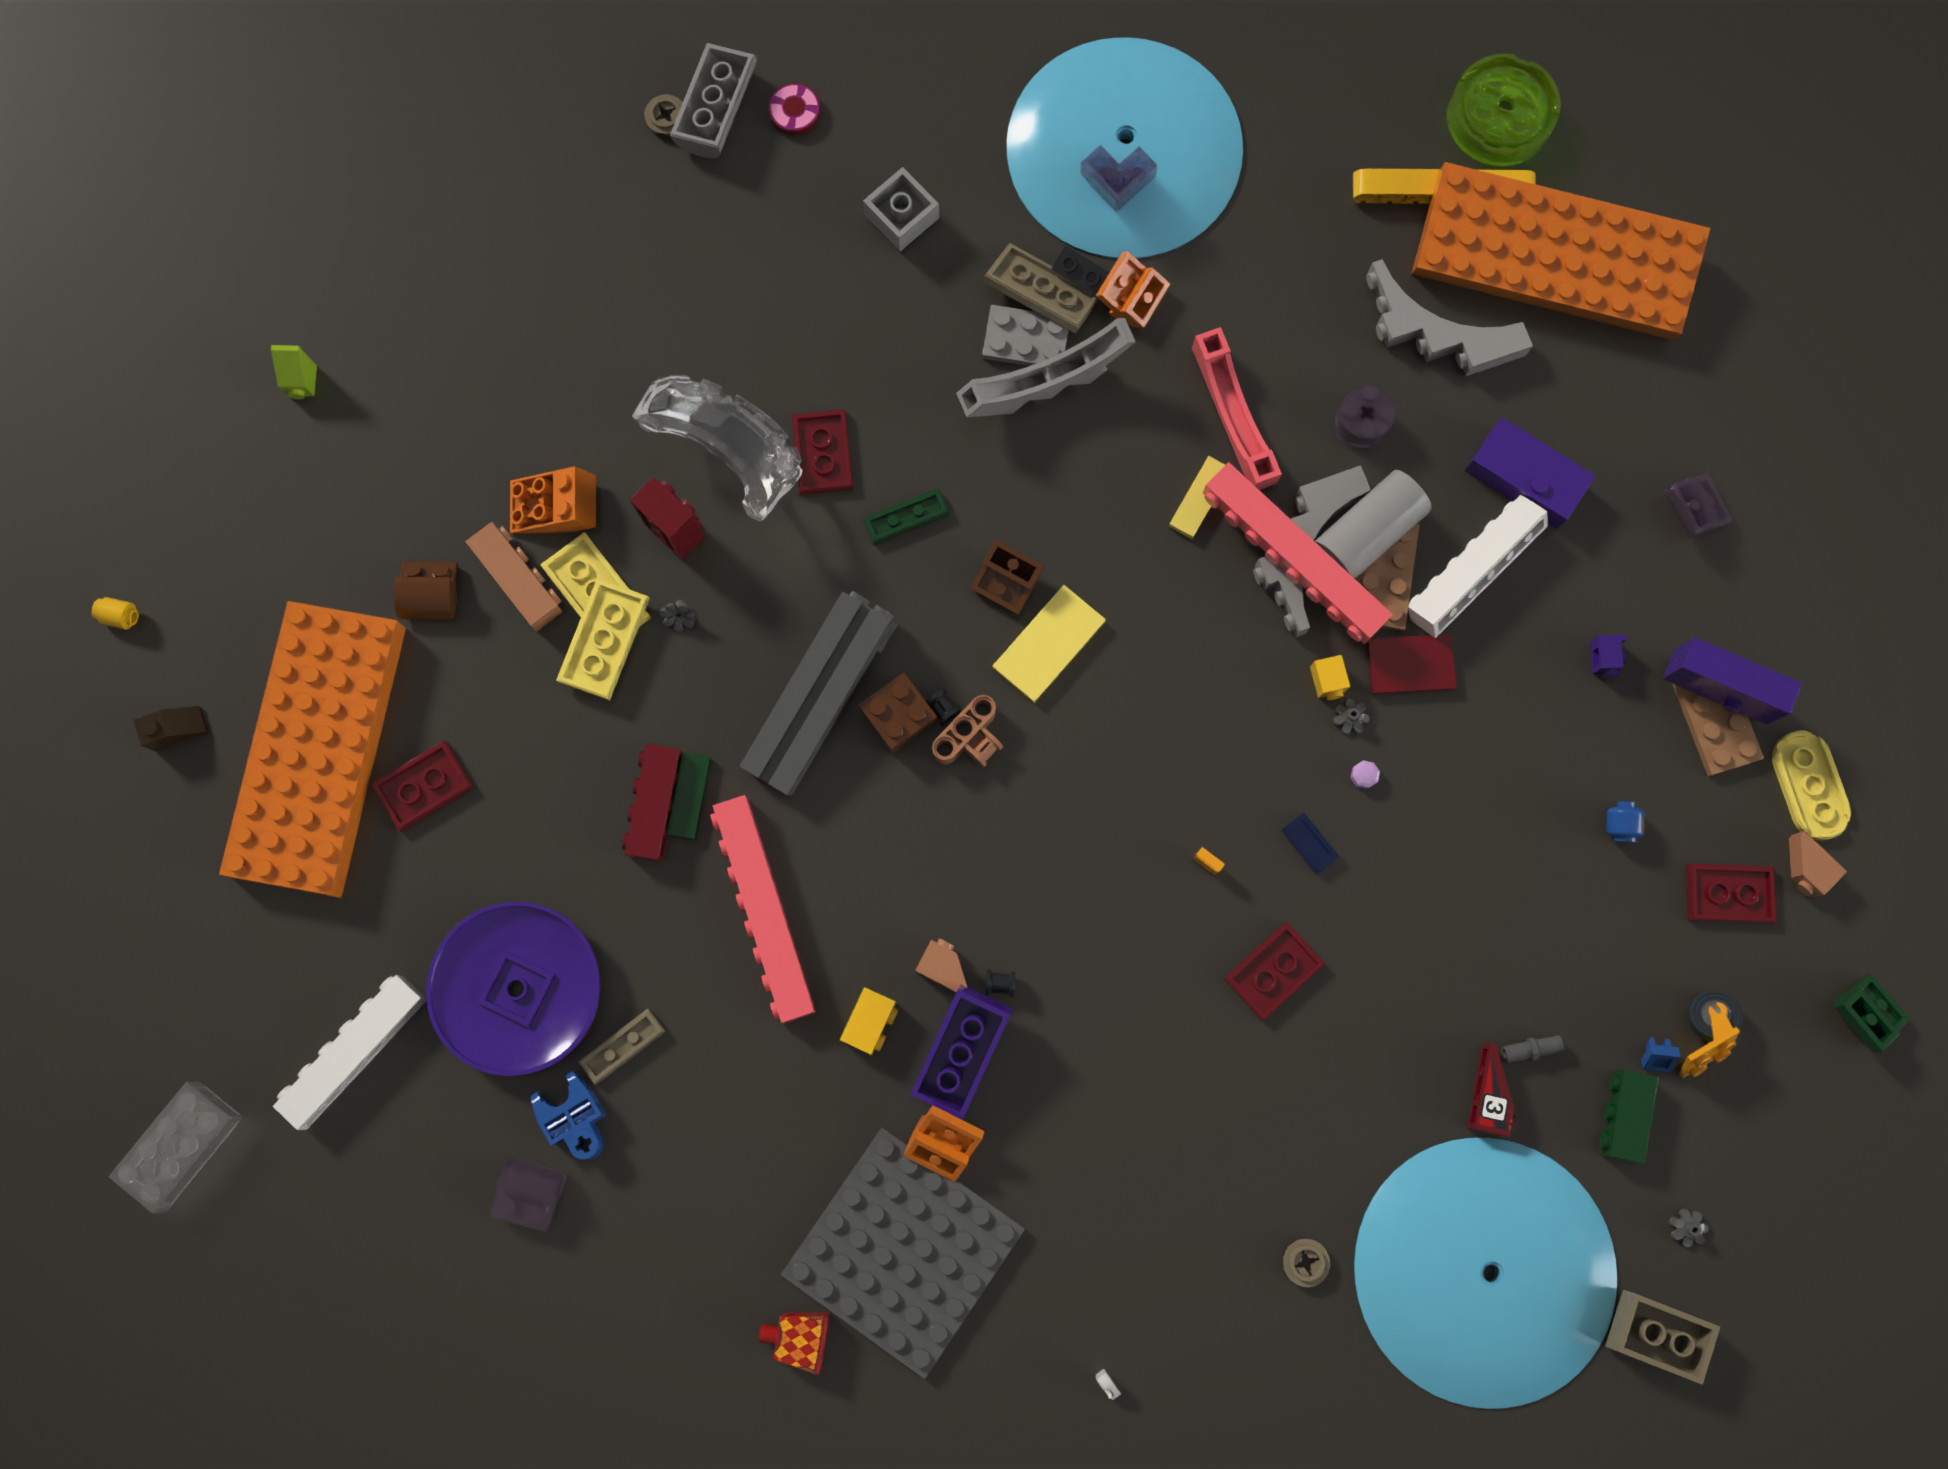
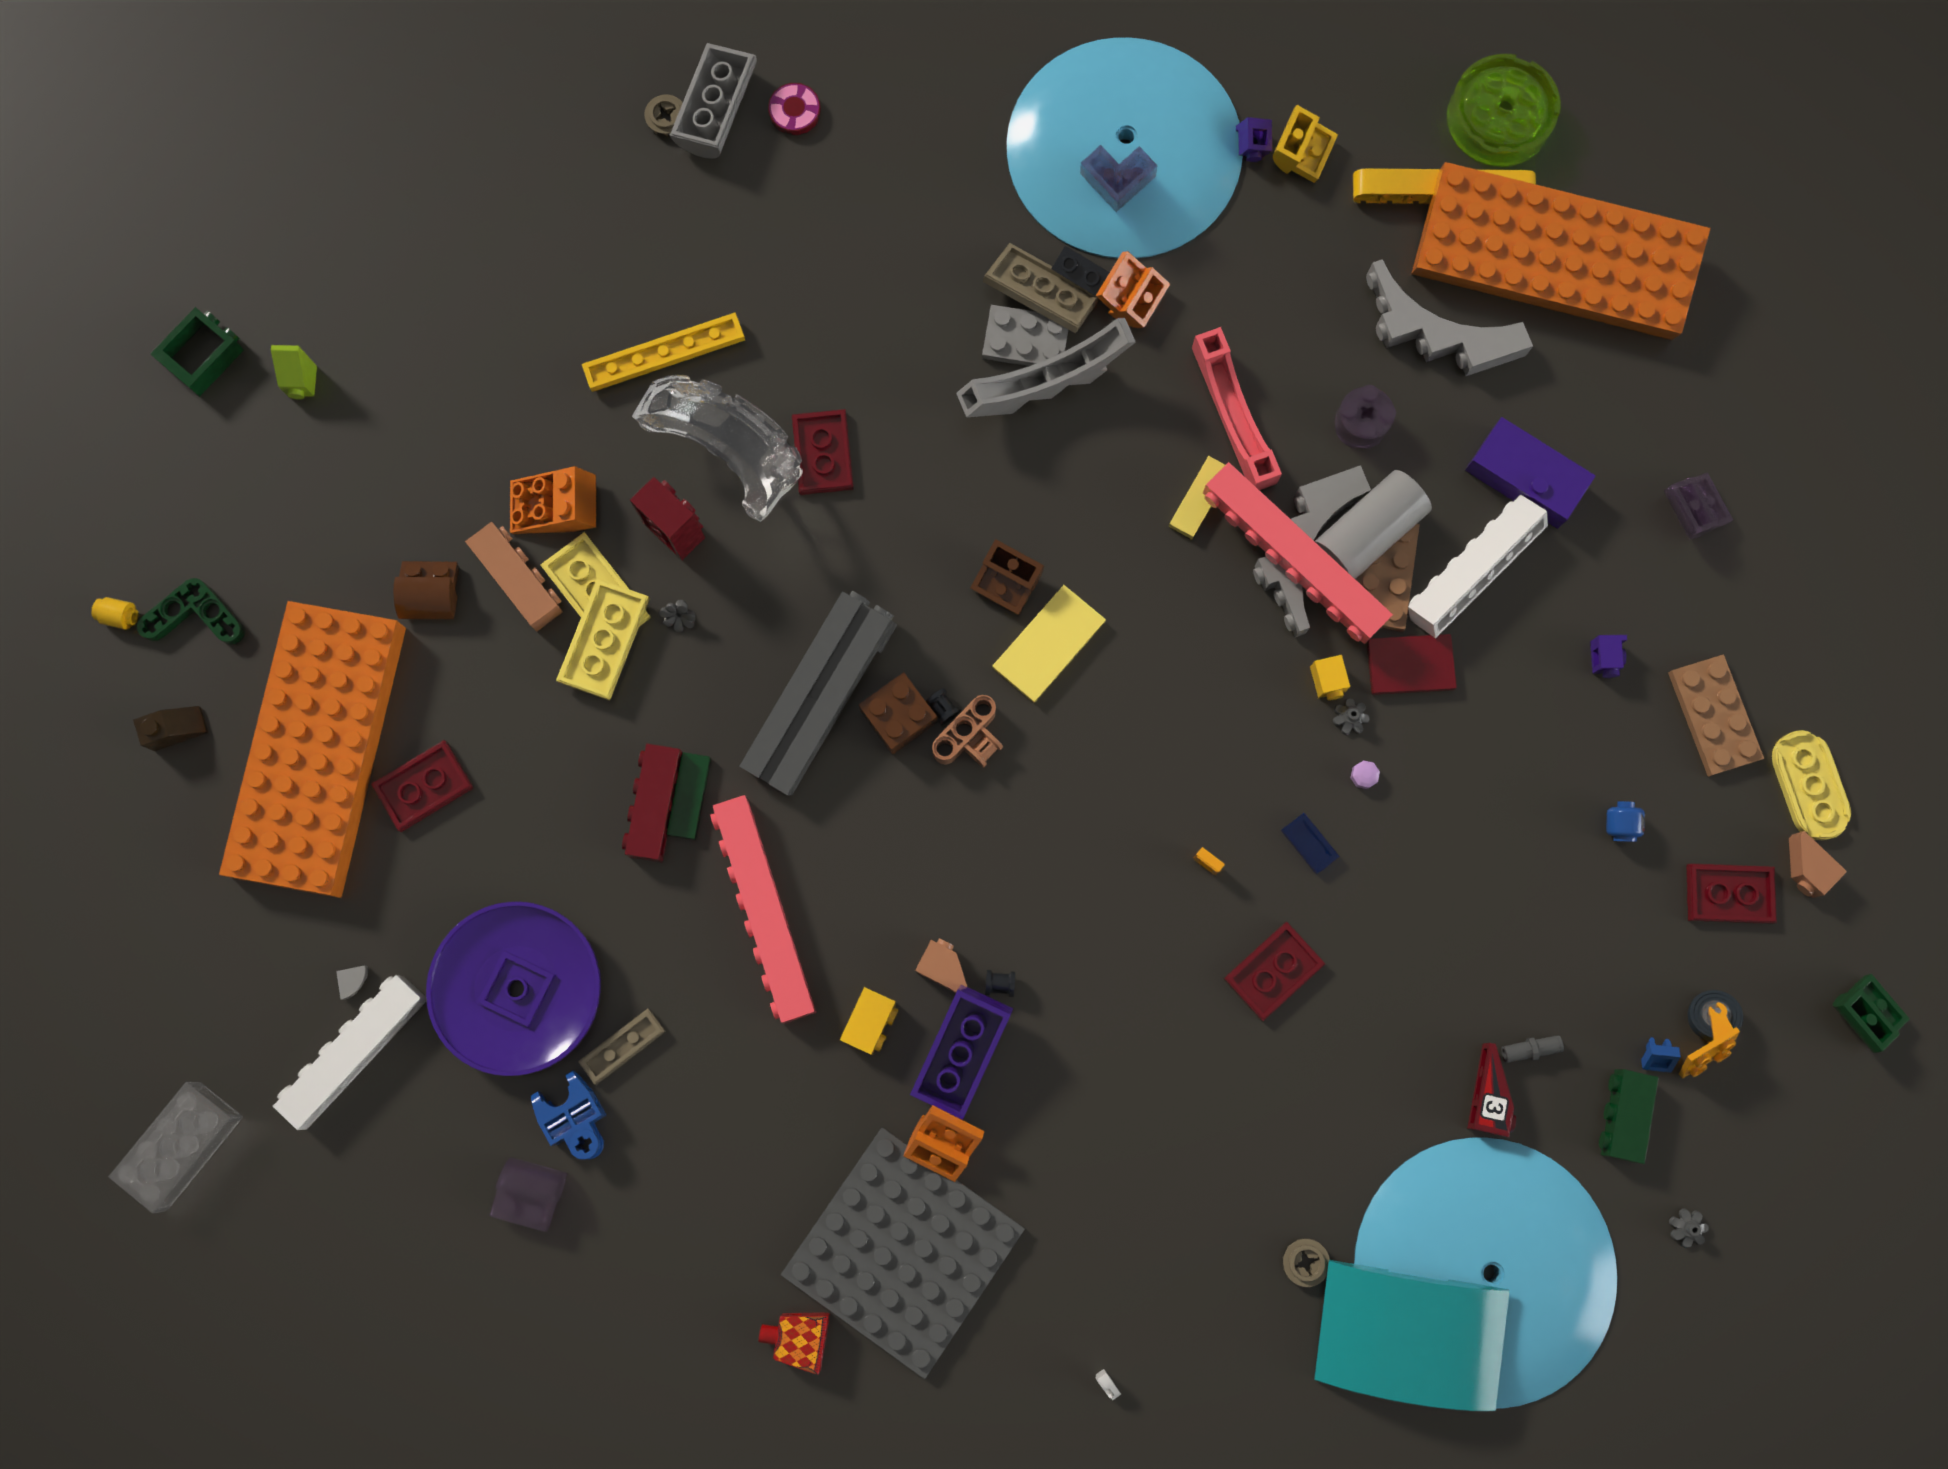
(197, 604): none -> dark green beam
(213, 366): none -> dark green window
(351, 981): none -> light grey tile
(663, 352): none -> yellow plate
(901, 209): light grey brick -> none
(905, 516): dark green tile -> none
(1255, 138): none -> dark purple brick
(1304, 145): none -> yellow brick
(1411, 1337): none -> teal slope
(1662, 1336): dark tan brick -> none
(1732, 681): dark purple brick -> none

